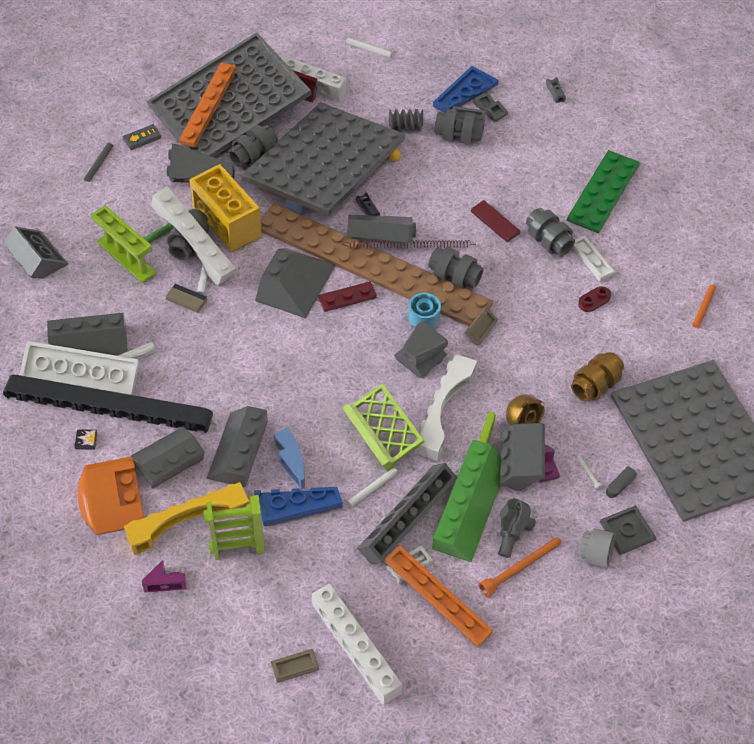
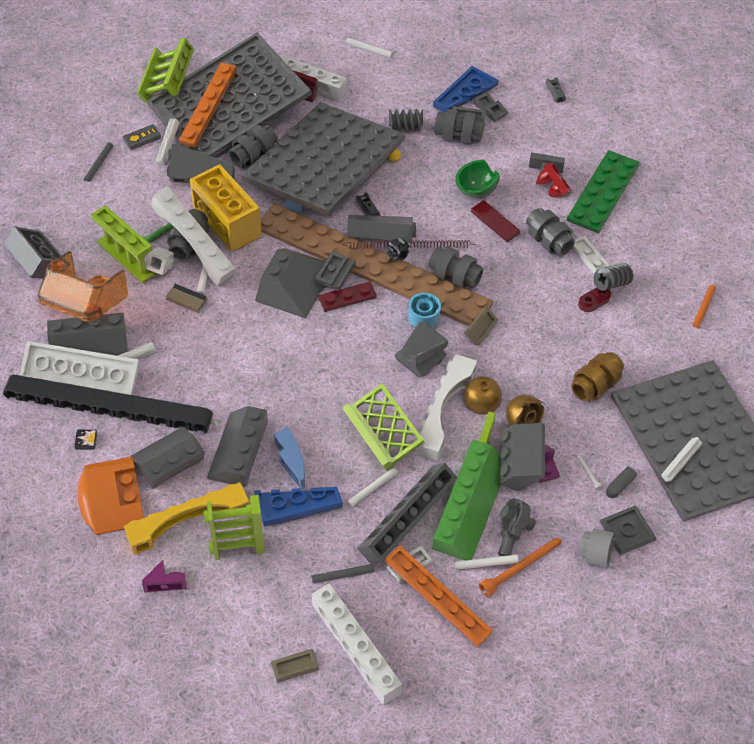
(78, 297): none -> clear orange windscreen
(160, 261): none -> white brick
(167, 141): none -> white axle
(175, 75): none -> lime fence
(335, 271): none -> dark grey plate
(342, 573): none -> dark grey bar
(398, 249): none -> black gear
(477, 179): none -> green cylinder
(482, 395): none -> pearl gold cylinder
(486, 562): none -> white bar
(539, 160): none -> dark grey tile
(551, 174): none -> red tile
(613, 276): none -> dark grey piece
(681, 459): none -> white axle

